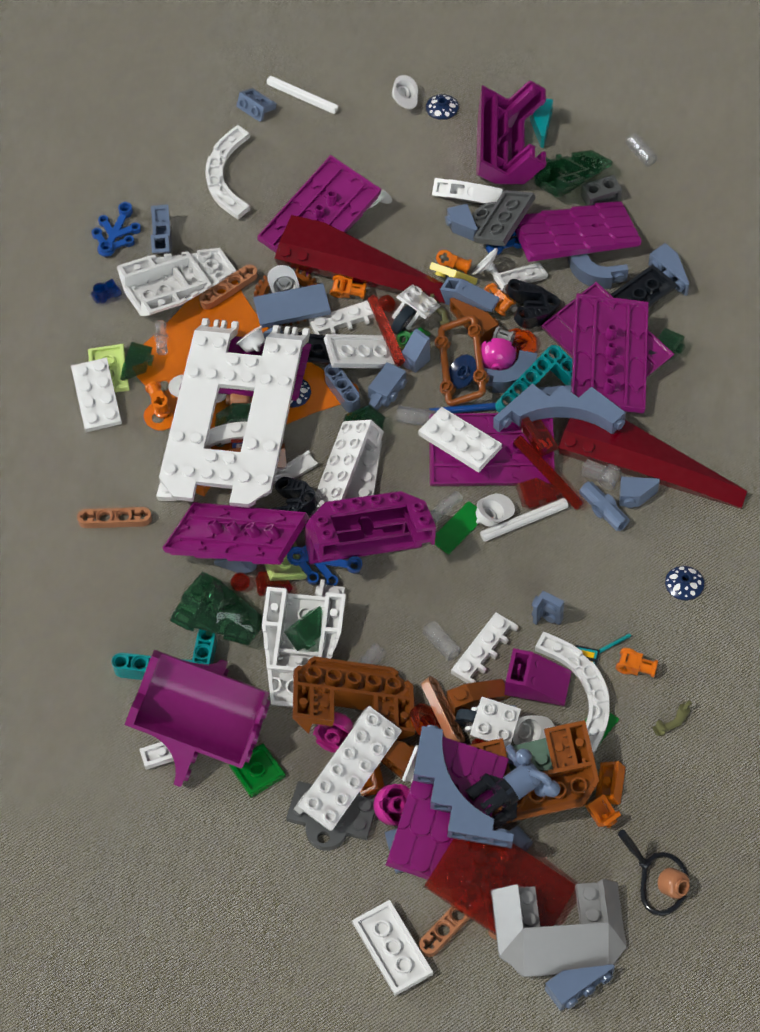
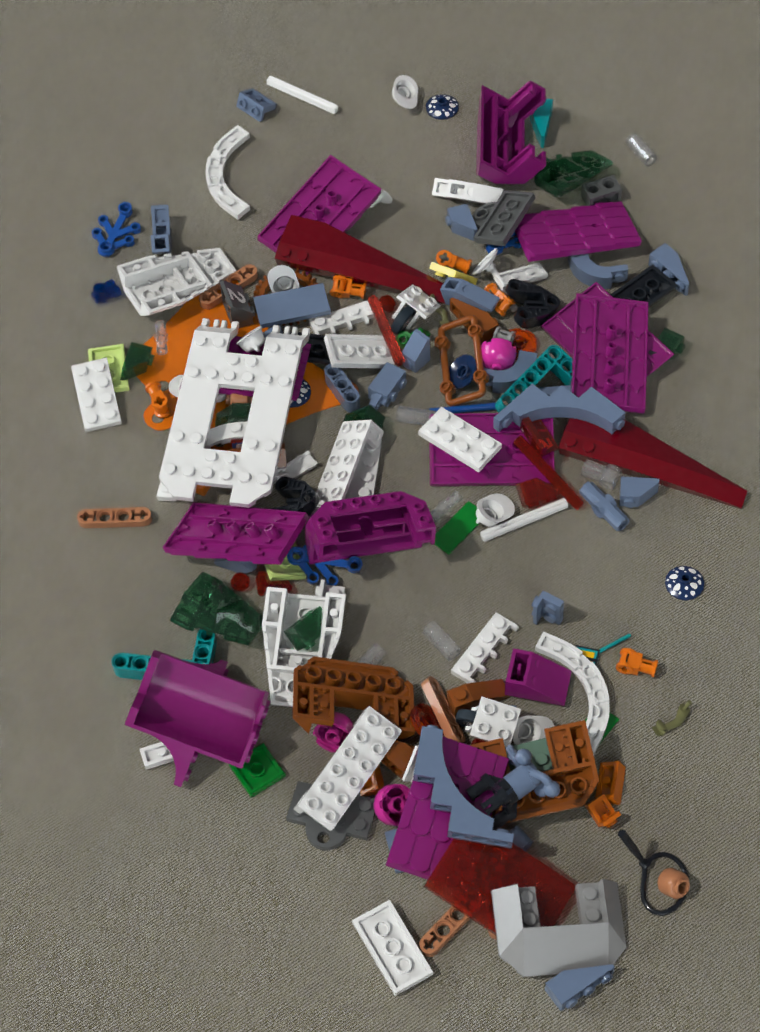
(236, 304): none -> dark grey slope

